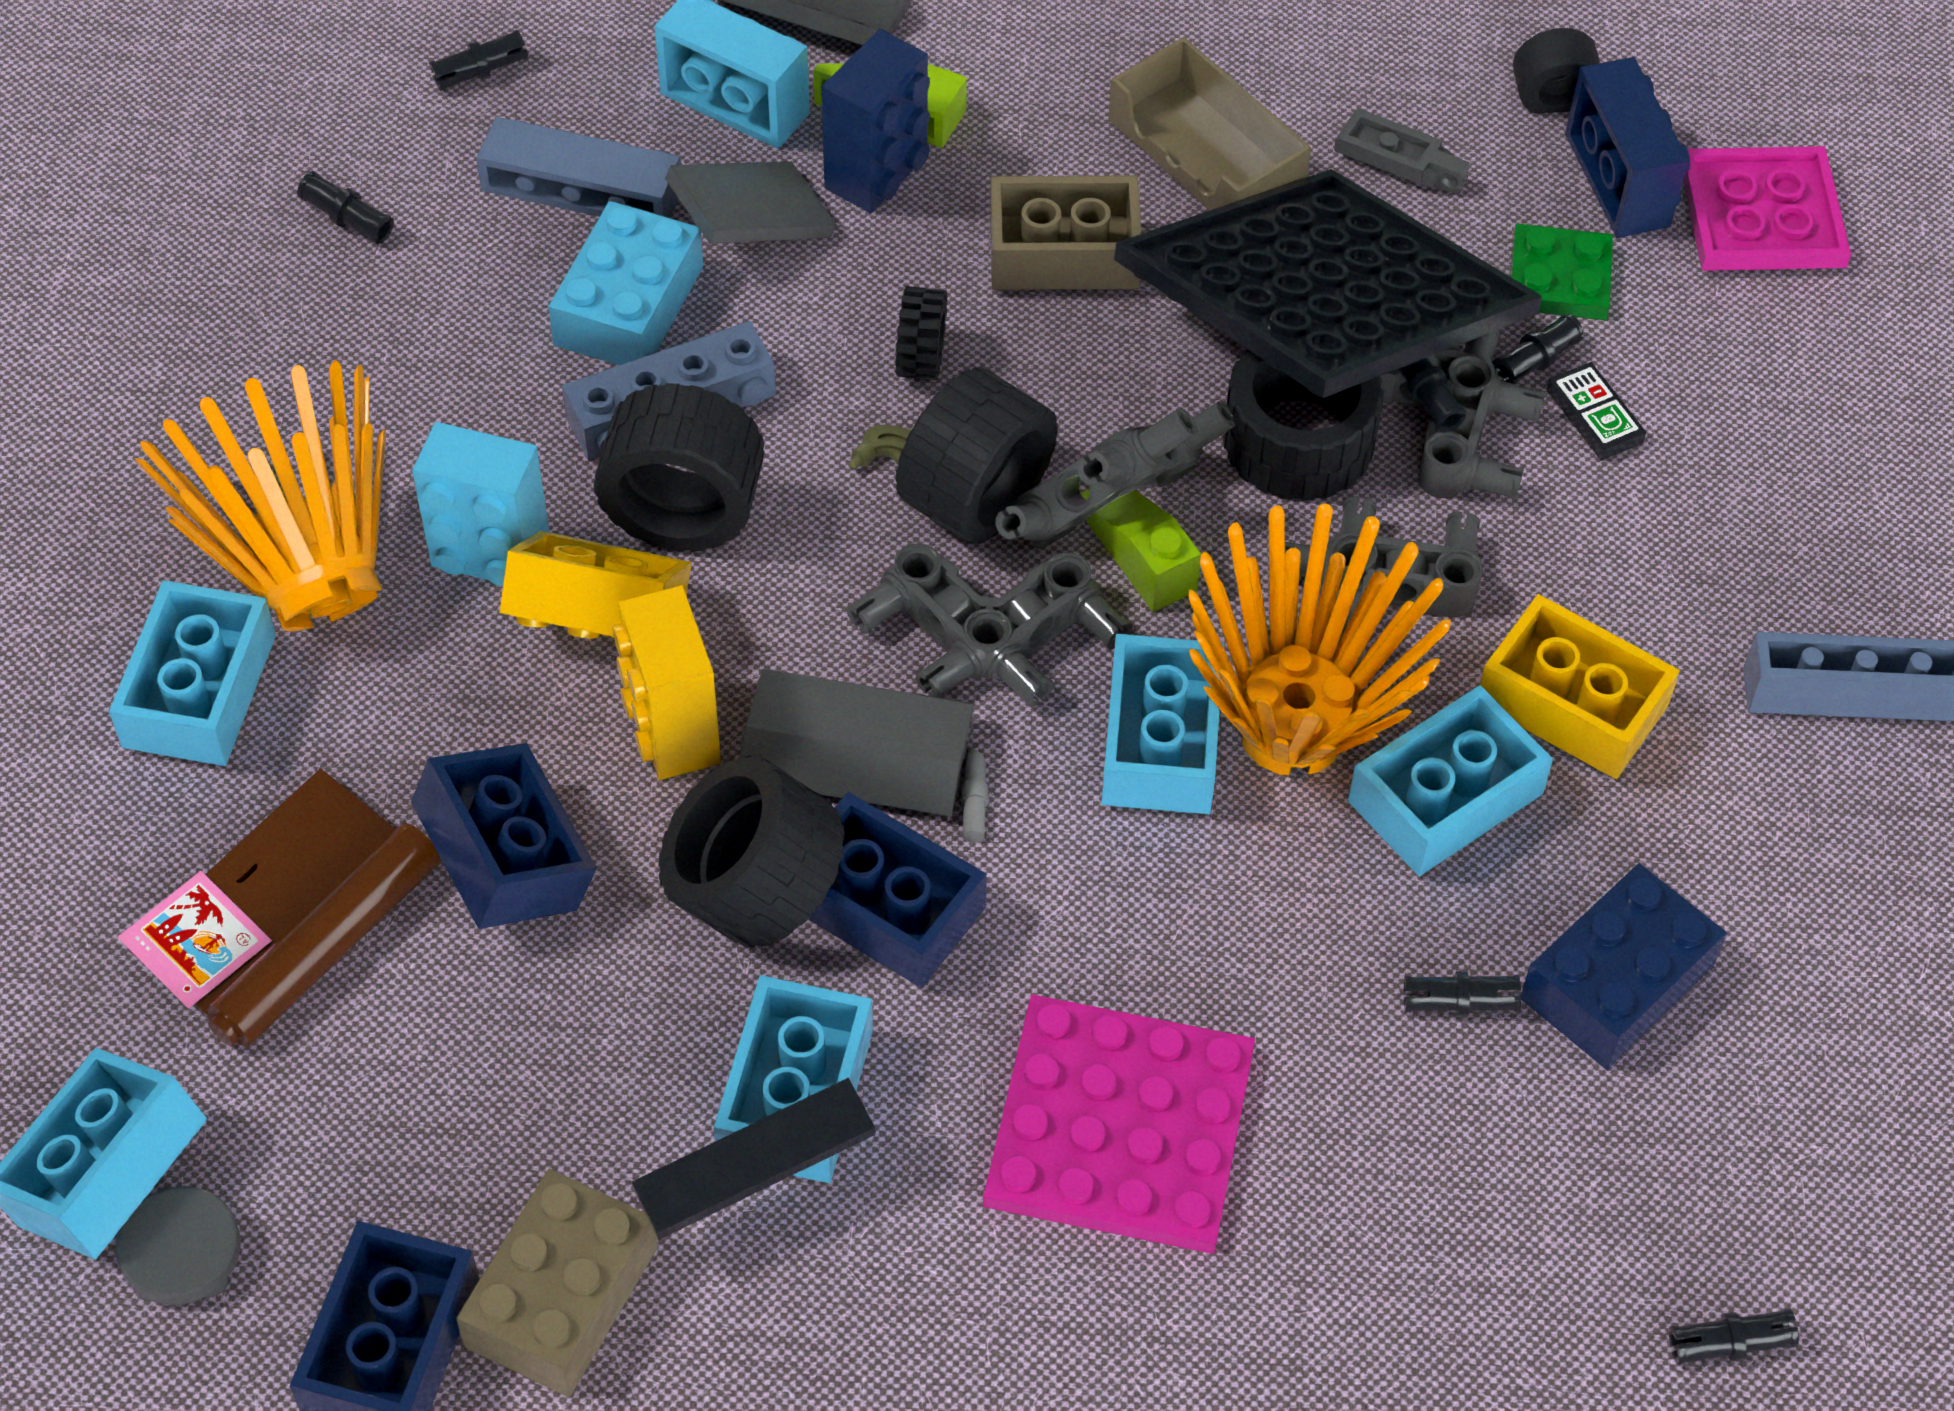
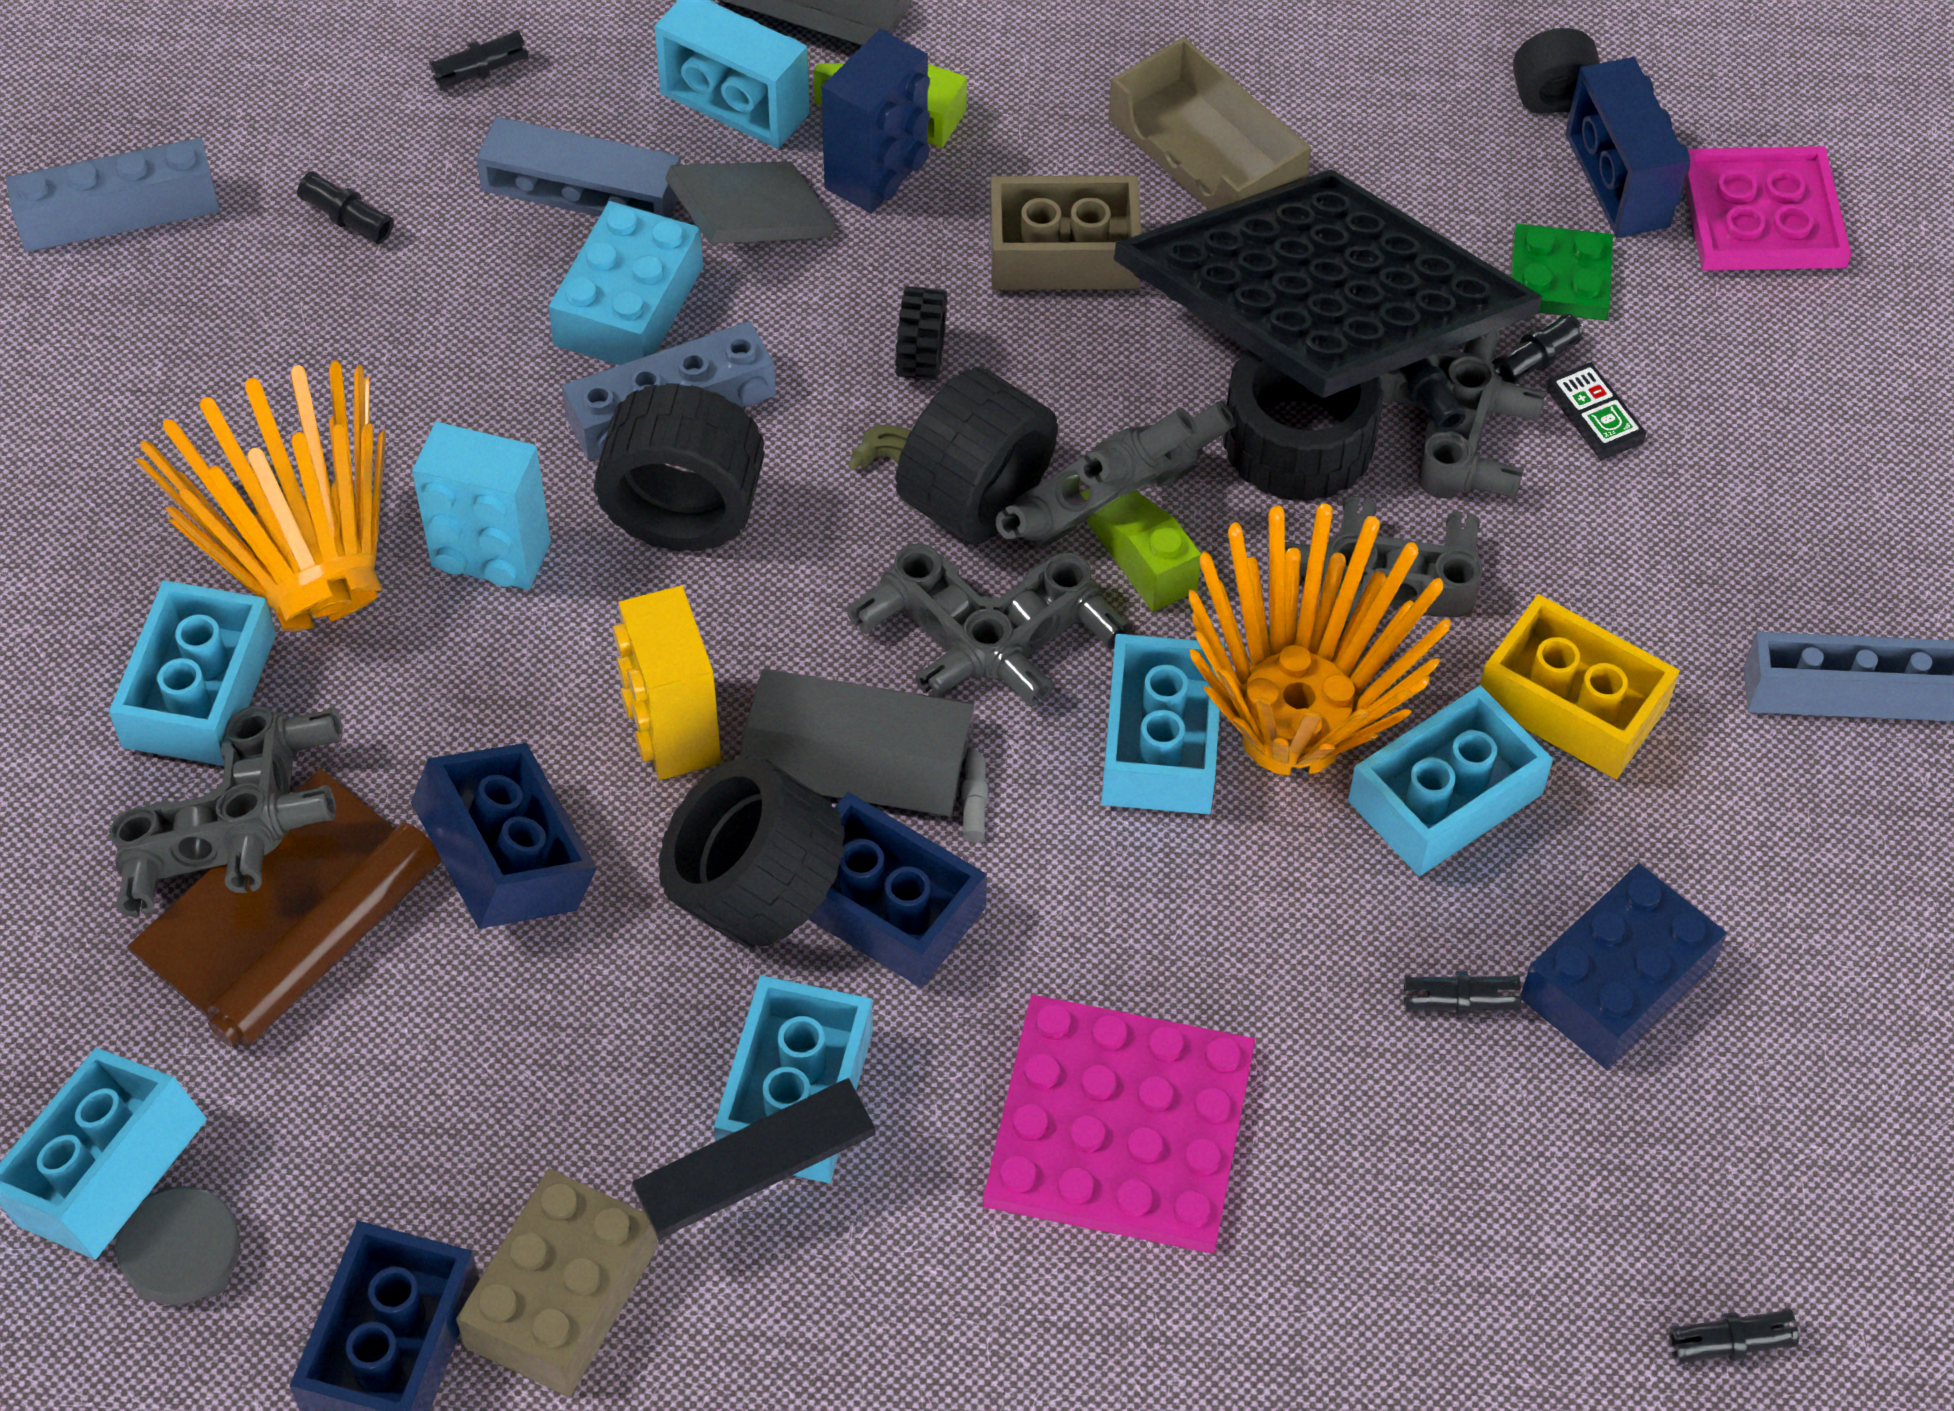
(112, 194): none -> sand blue brick
(194, 939): sticker -> none
(235, 821): none -> dark grey pin
(581, 582): yellow brick -> none
(1401, 151): dark grey hinge -> none

